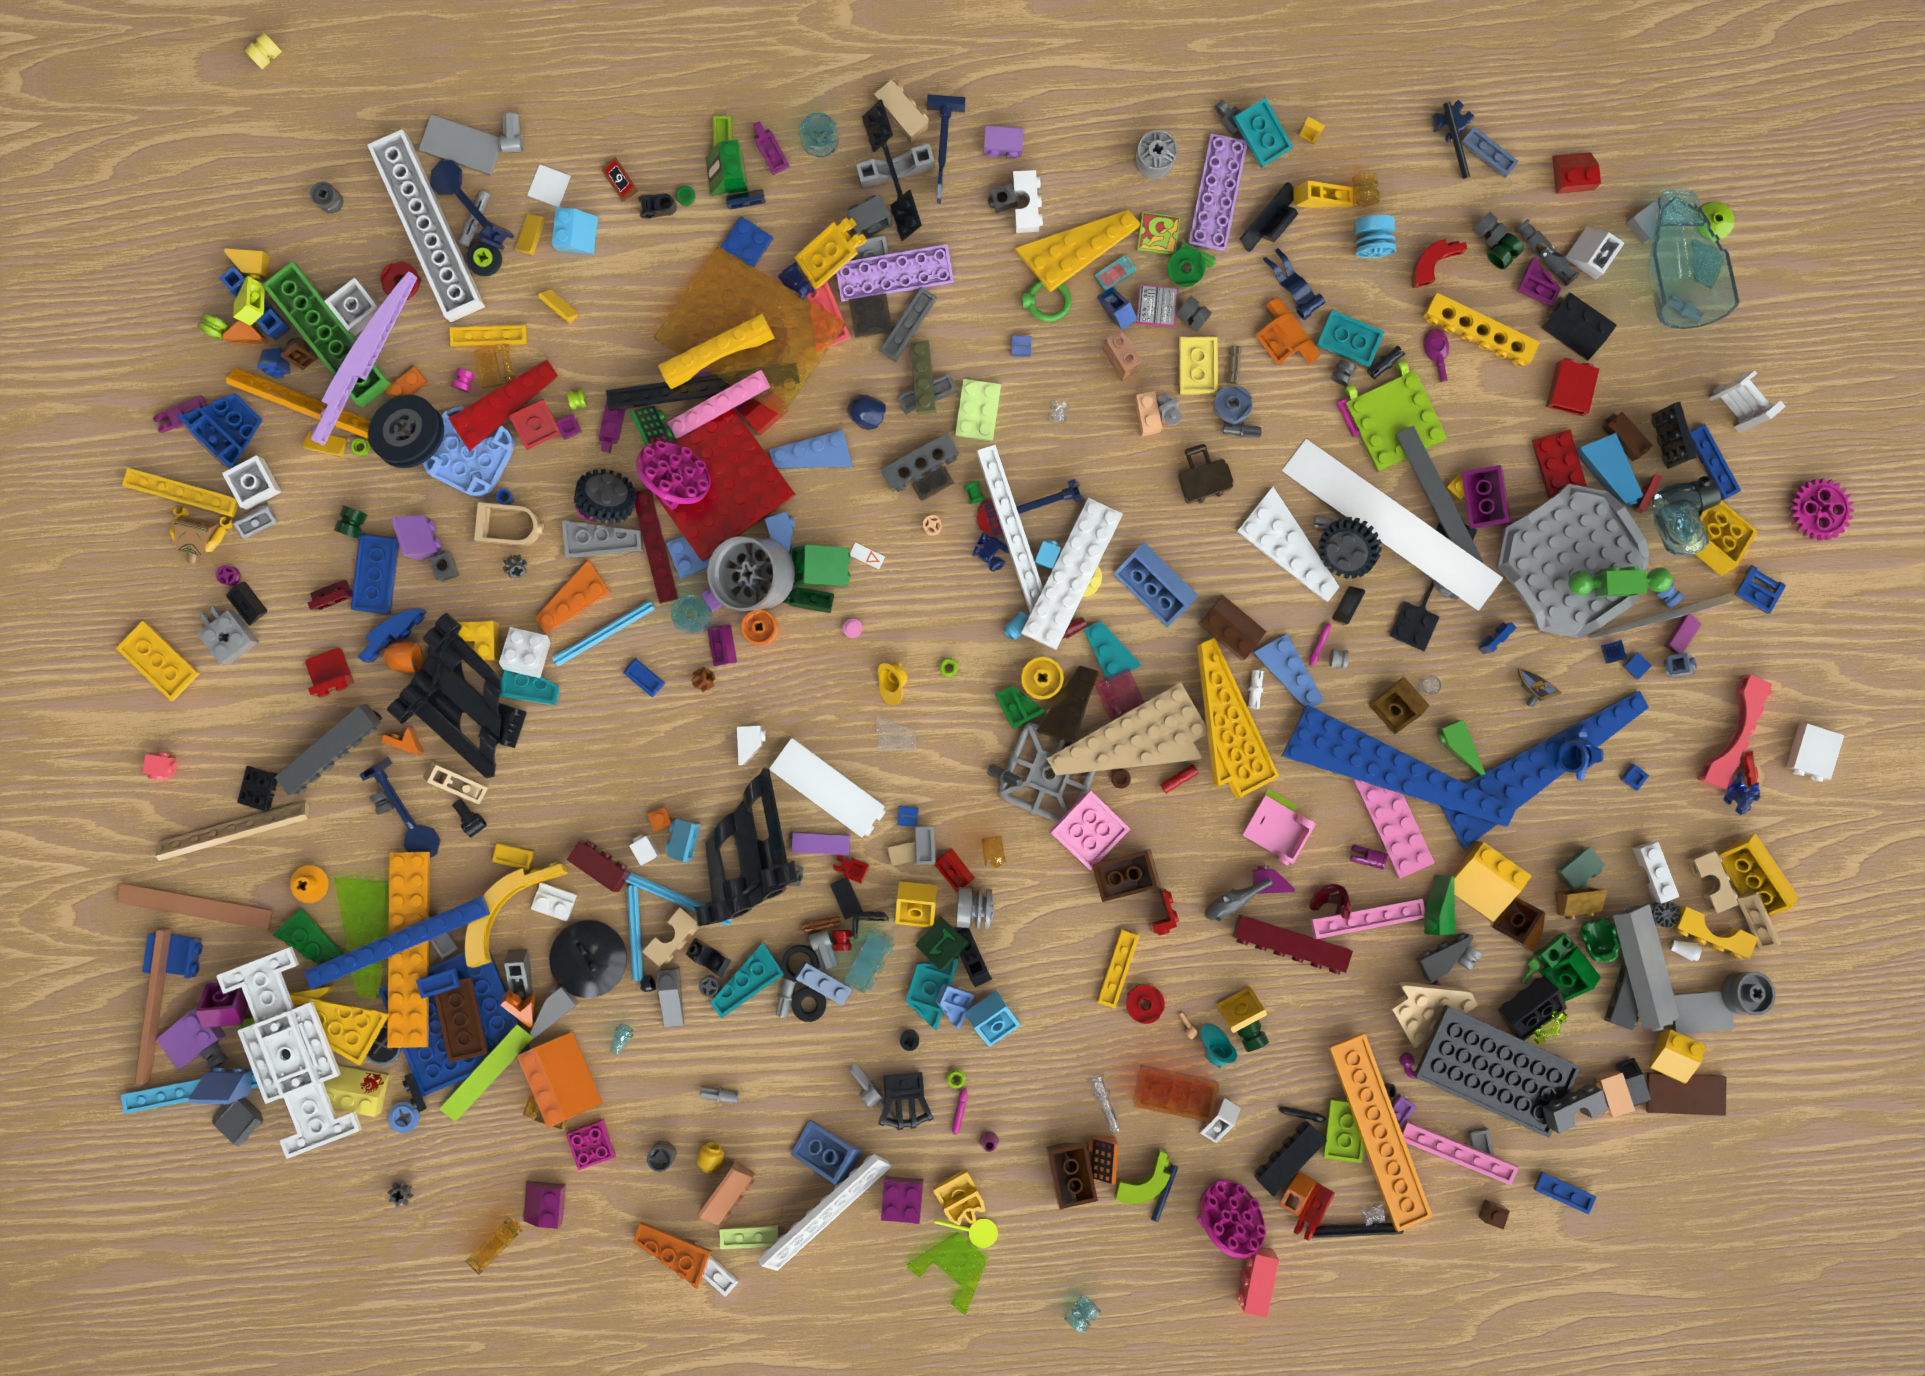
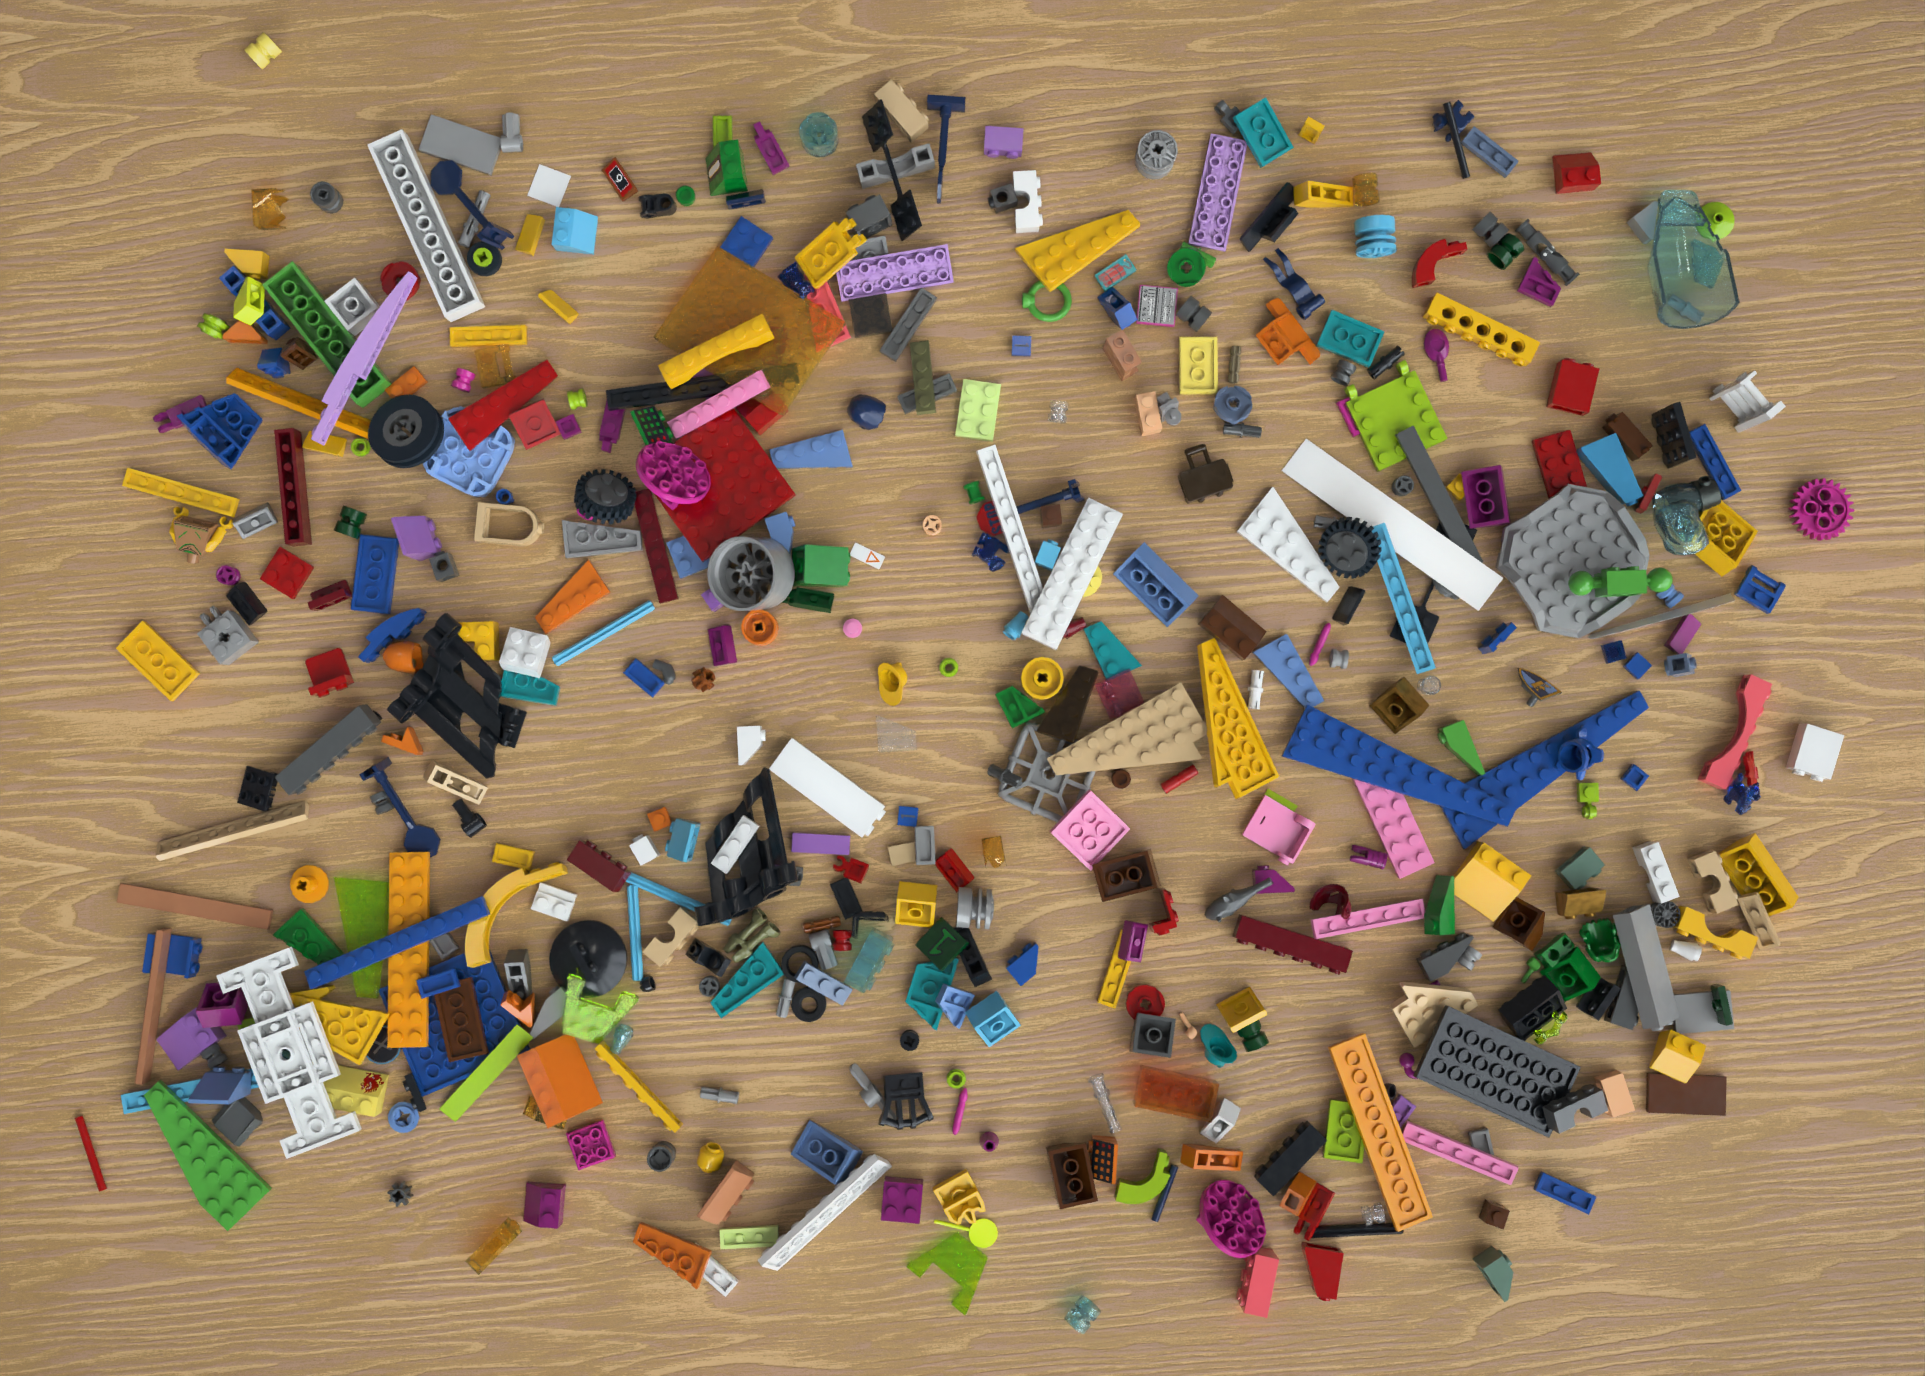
(90, 1153): none -> red bar
(159, 766): coral brick -> none
(214, 1171): none -> bright green wing
(251, 482): white brick -> none
(267, 209): none -> clear yellow piece
(287, 572): none -> red plate
(293, 487): none -> dark red brick
(515, 566): dark grey gear -> none
(589, 1019): none -> clear neon green wing
(643, 1092): none -> yellow plate
(667, 671): none -> dark grey arm
(670, 996): slope -> none
(680, 615): clear light blue brick -> none
(735, 844): none -> white plate
(768, 930): none -> olive piece
(932, 483): clear smoke plate -> none
(942, 444): dark grey brick -> none
(1024, 965): none -> blue slope
(1051, 516): none -> reddish brown brick
(1132, 941): none -> magenta slope
(1152, 1035): none -> dark grey slope
(1158, 233): tile -> none
(1211, 1157): none -> orange slope
(1302, 1114): black piece -> none
(1324, 1269): none -> red slope
(1403, 603): none -> medium azure plate
(1405, 487): none -> dark grey wheel
(1496, 1270): none -> sand green slope
(1578, 326): black slope -> none
(1588, 793): none -> lime plate
(1594, 251): white slope -> none
(1596, 1001): none -> black bracket
(1635, 1081): slope -> none
(1721, 1005): none -> dark green plate
(1748, 993): dark grey wheel -> none

